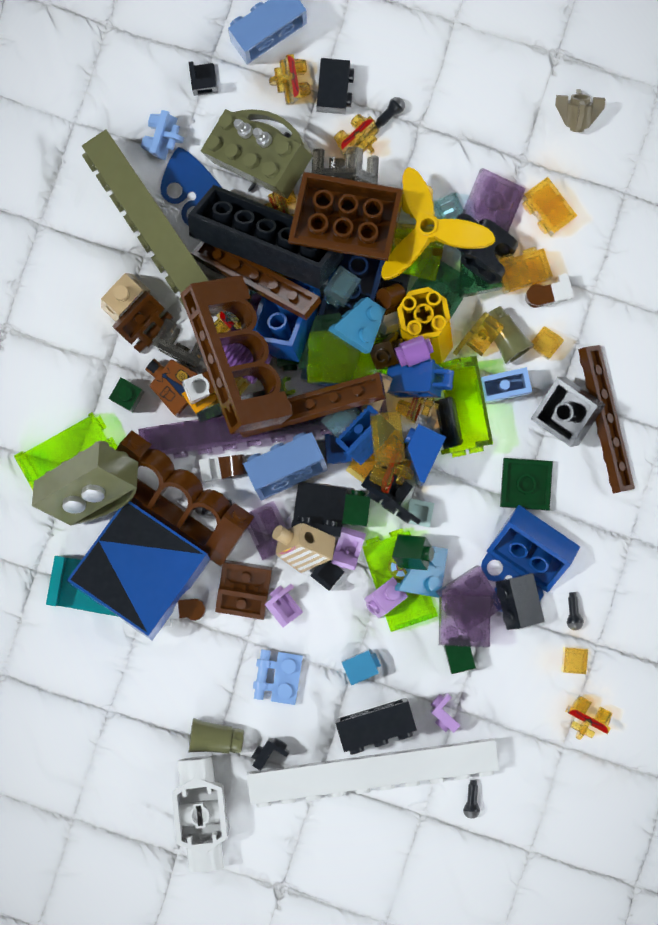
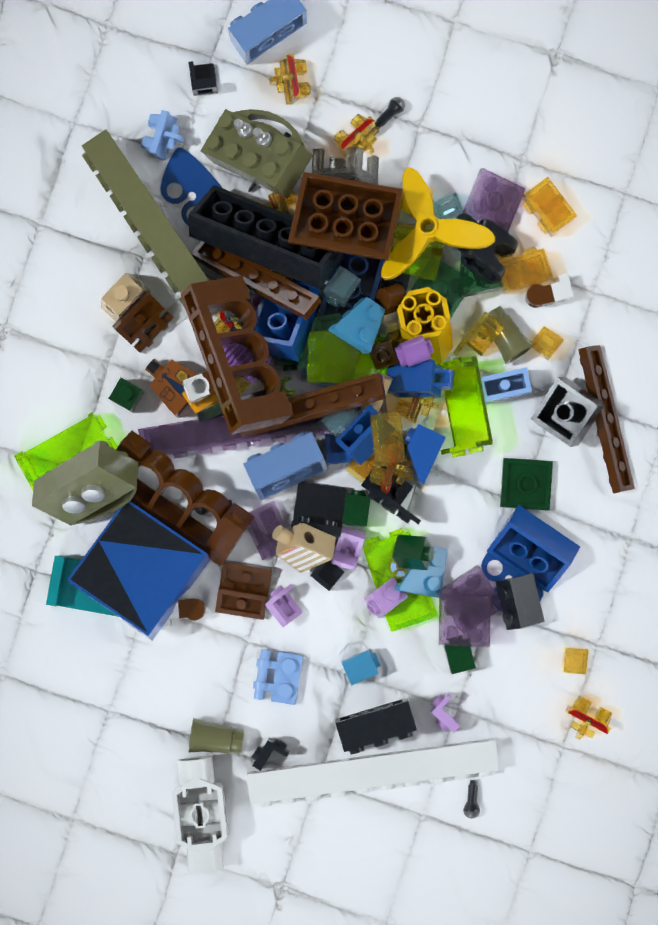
(165, 344): clear smoke panel -> none
(222, 468): leg -> none
(333, 86): black brick -> none
(422, 510): light aqua plate -> none
(449, 422): black tile -> none
(574, 619): black piece -> none
(578, 111): dark tan brick -> none

